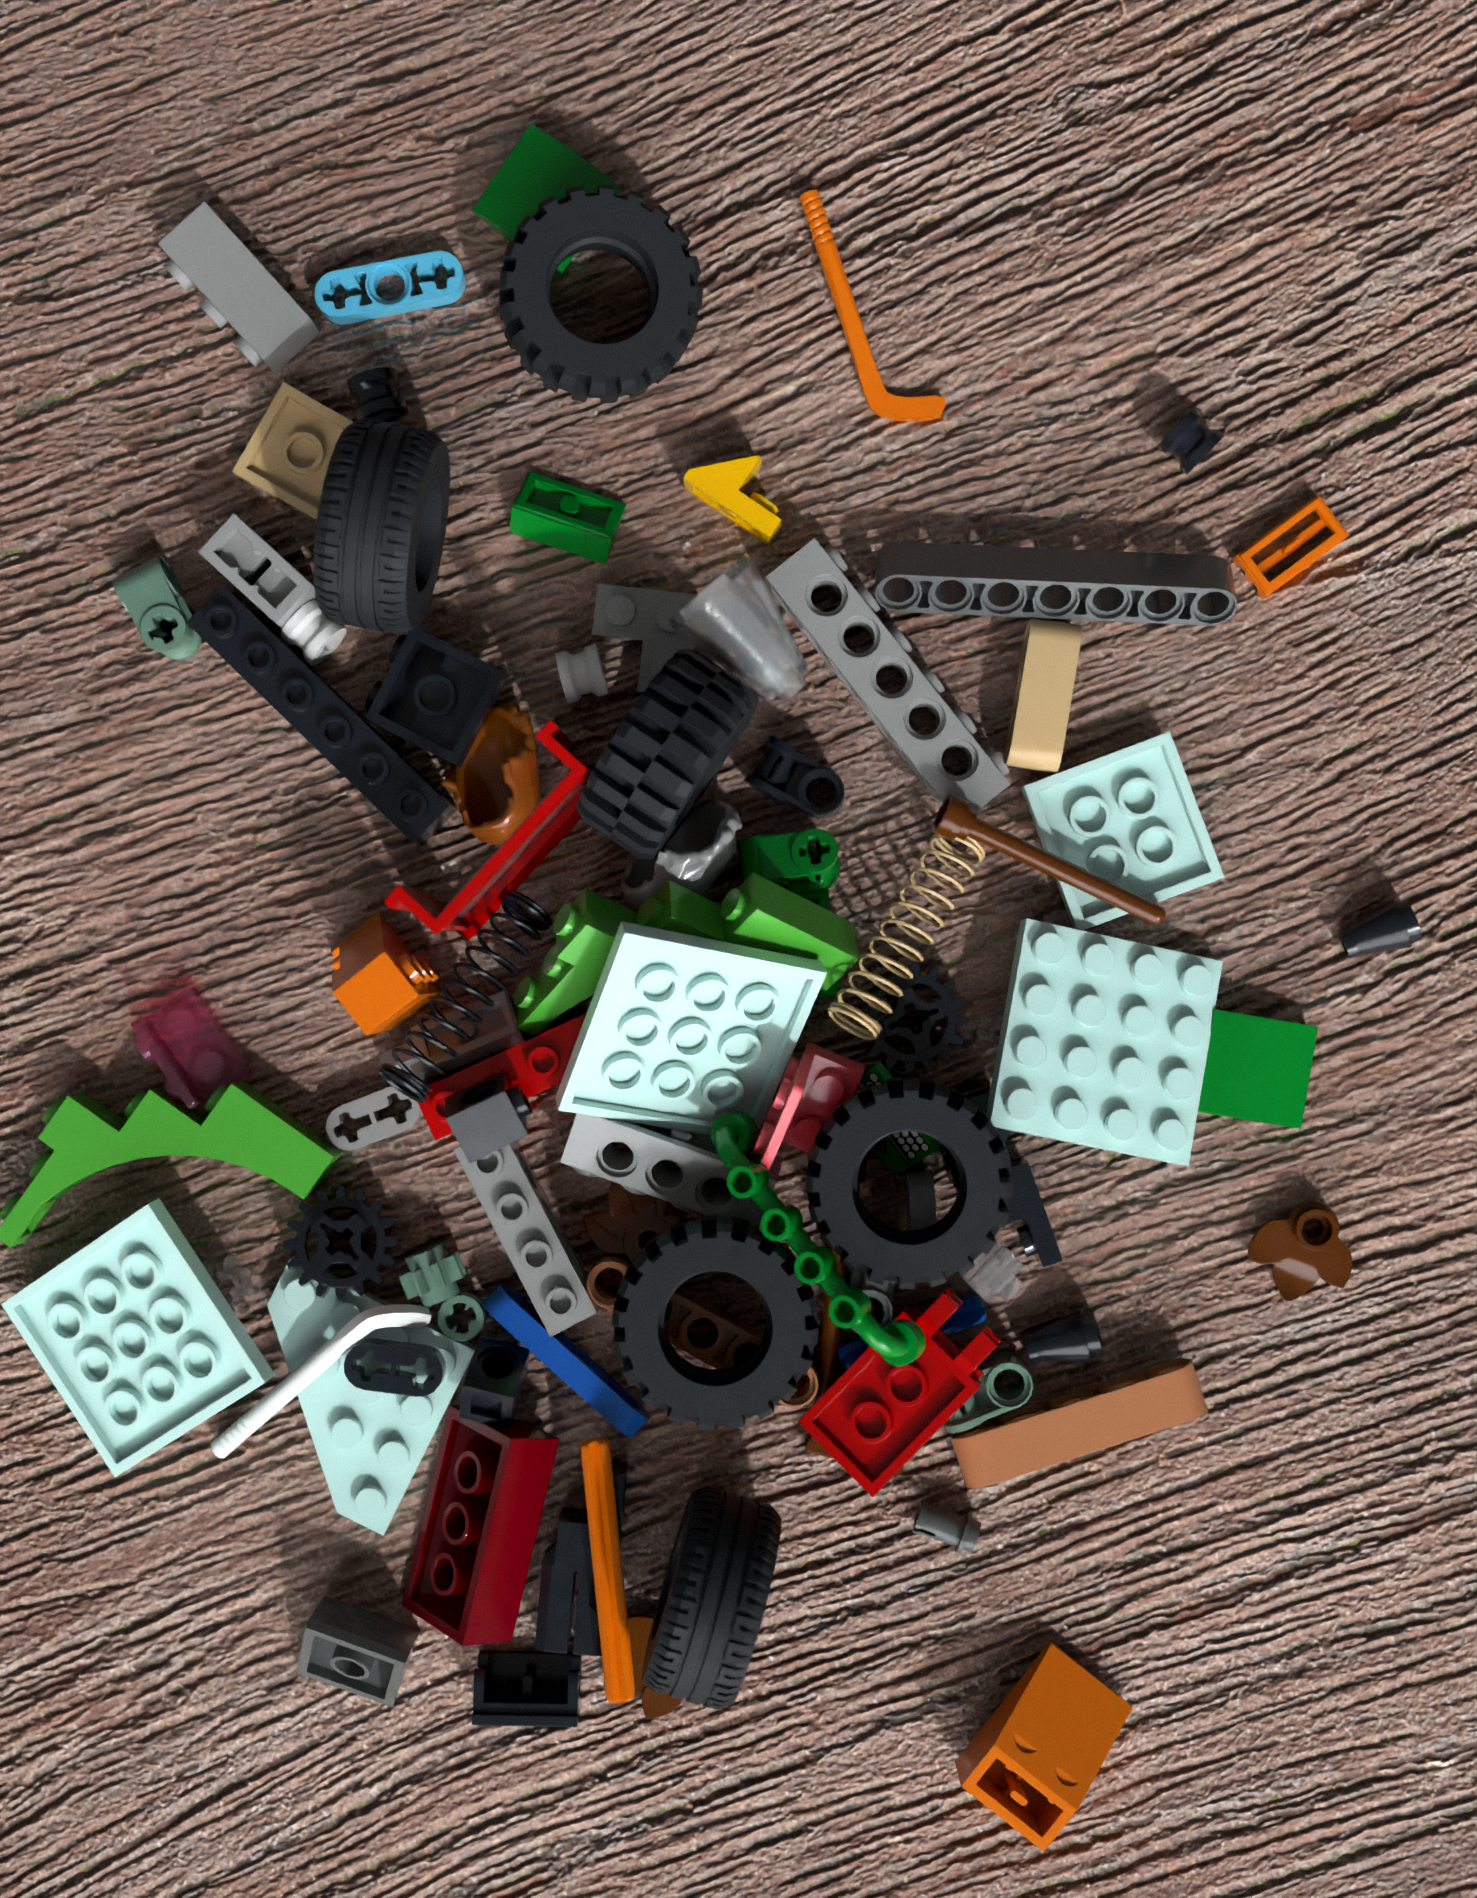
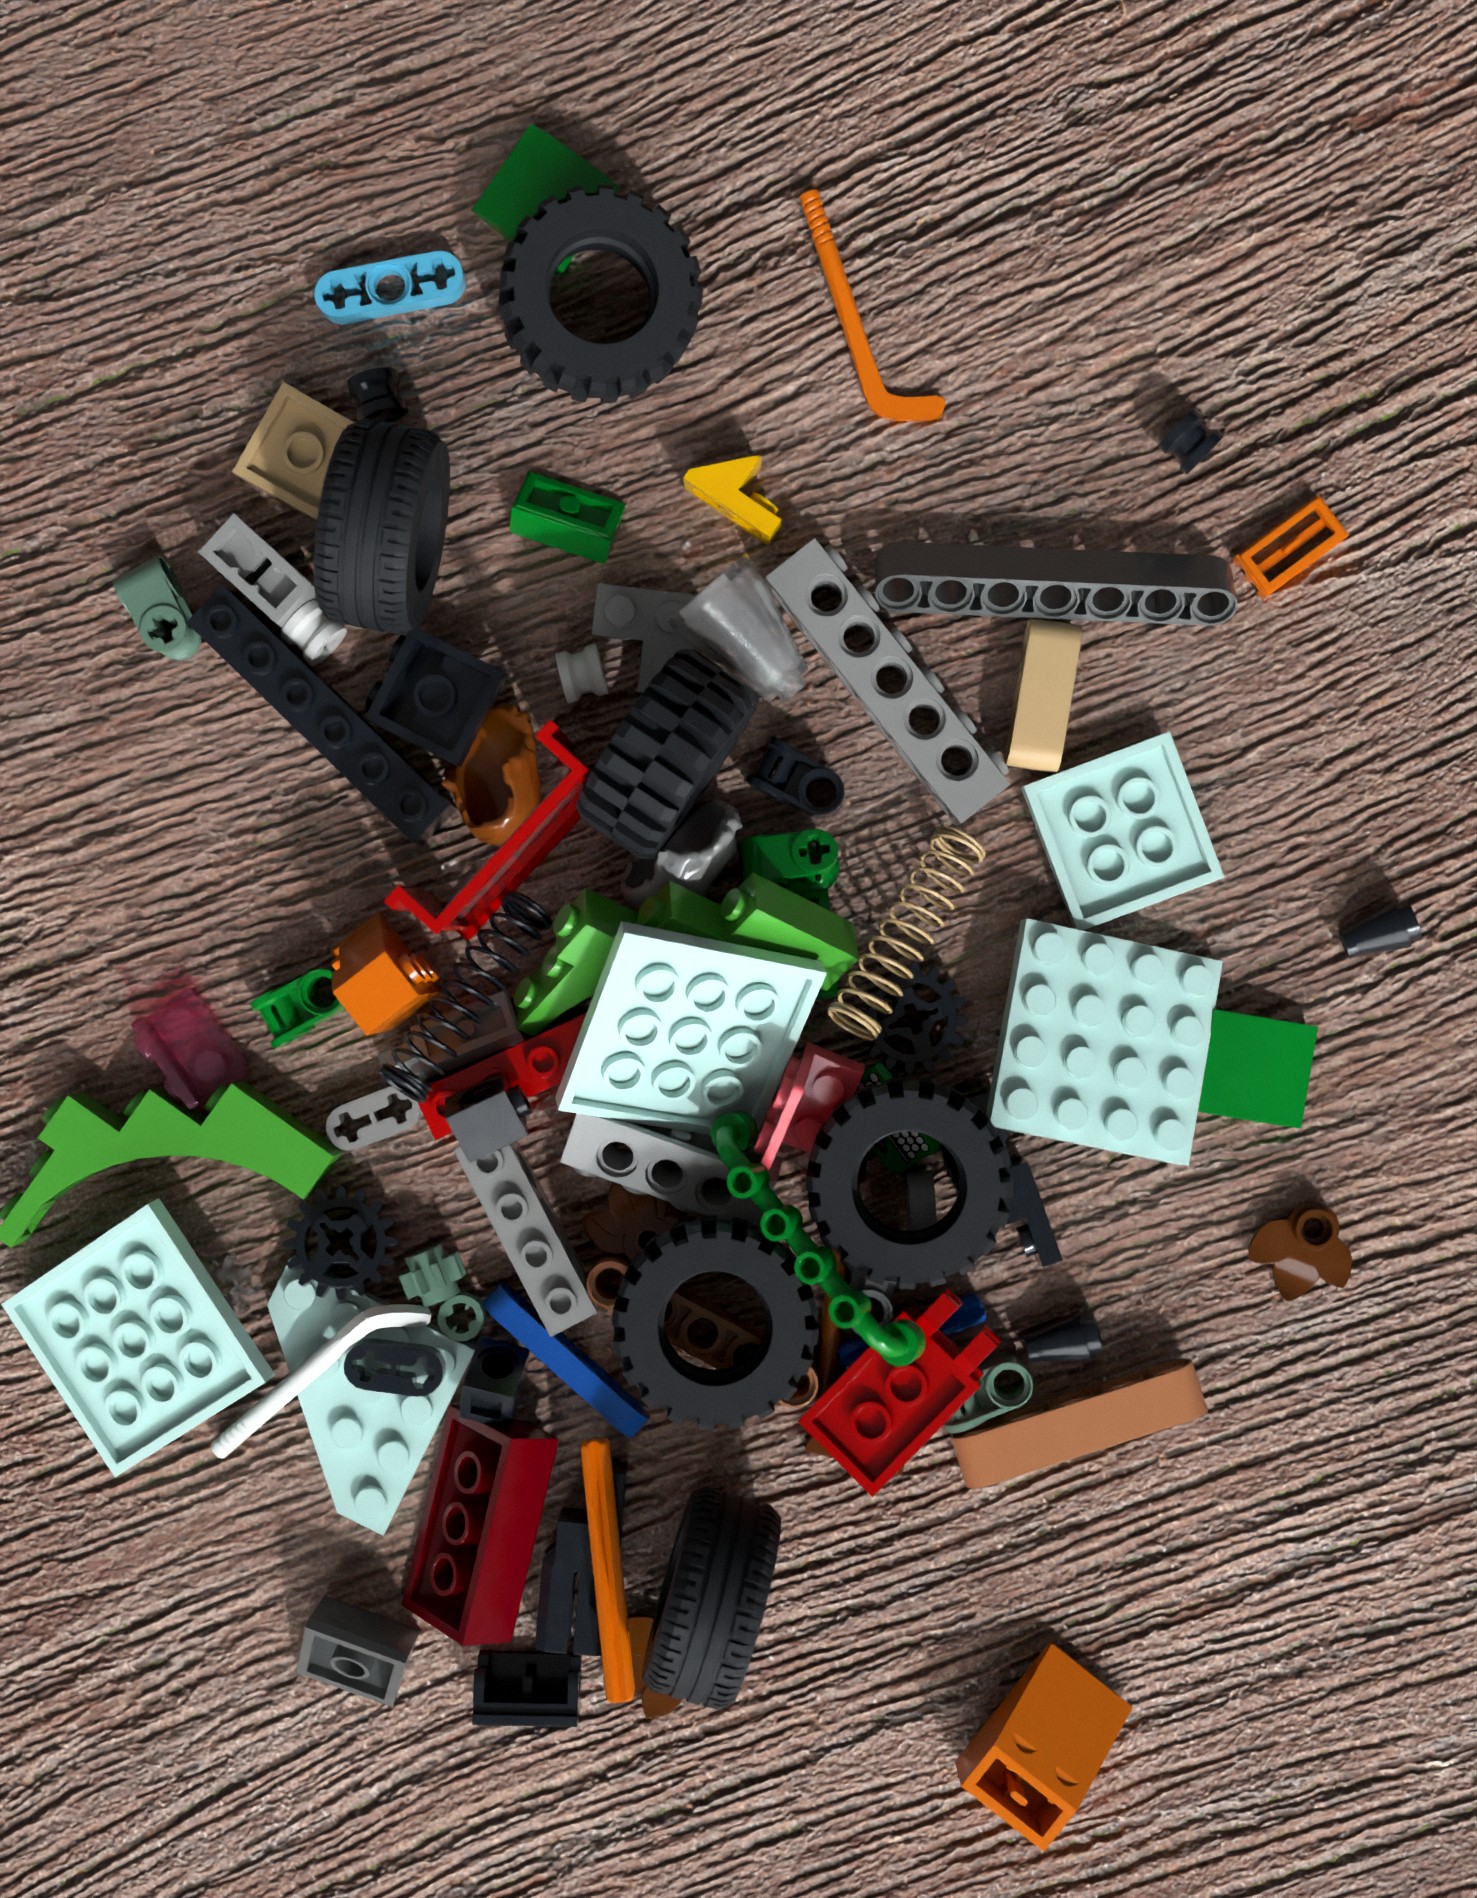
(237, 289): light grey brick -> none
(295, 1007): none -> green piece
(947, 1526): dark grey pin -> none
(959, 821): reddish brown piece -> none
(995, 1274): clear gear -> none

